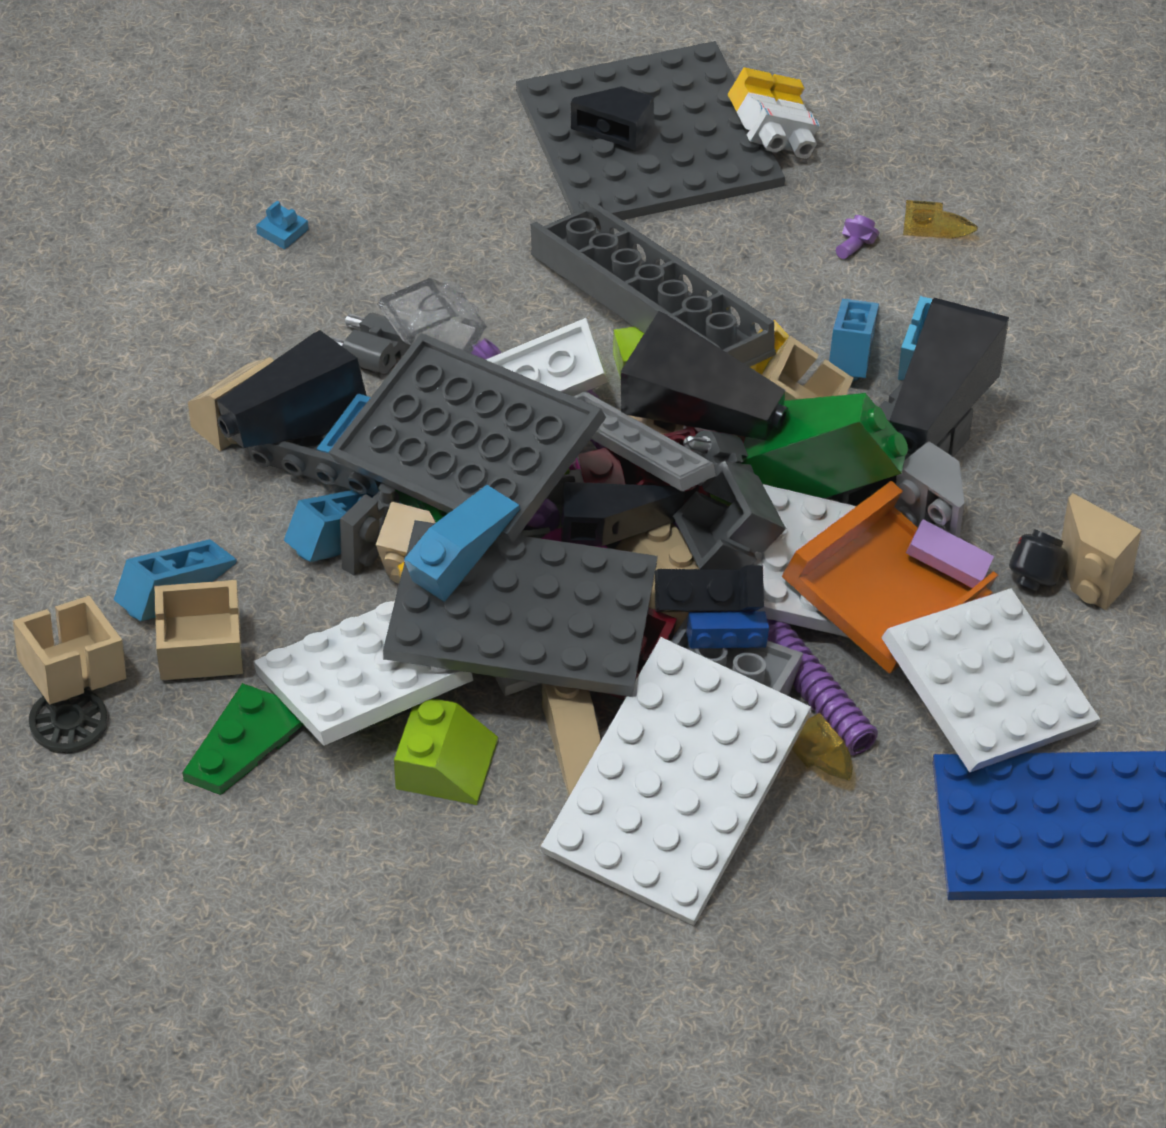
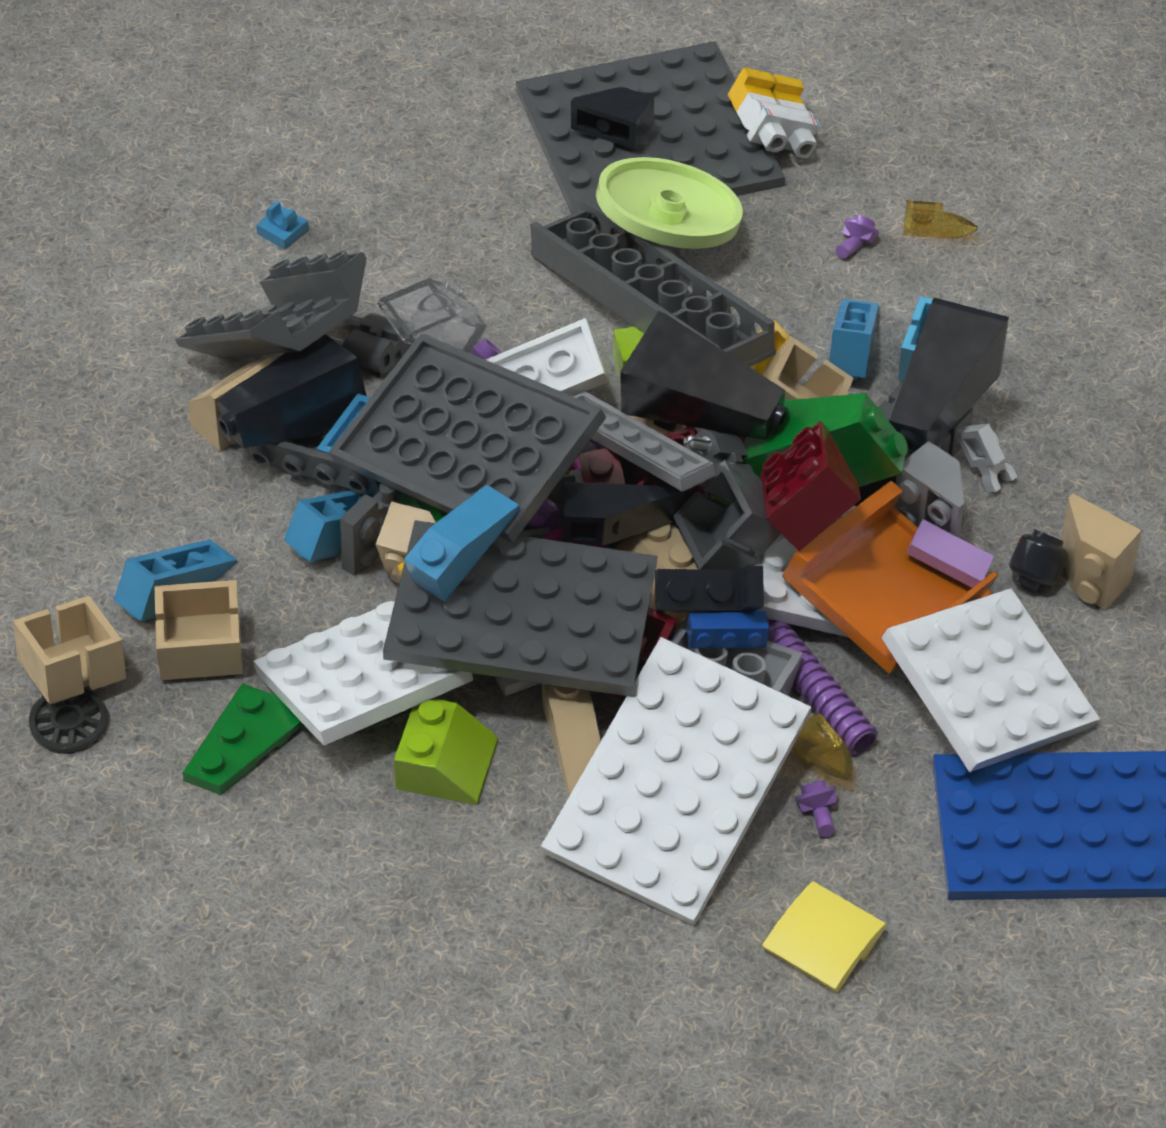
(305, 304): none -> dark grey slope
(669, 202): none -> yellowish green dish
(807, 486): none -> dark red slope
(817, 798): none -> medium lavender plate
(824, 936): none -> light yellow slope
(984, 452): none -> white plate

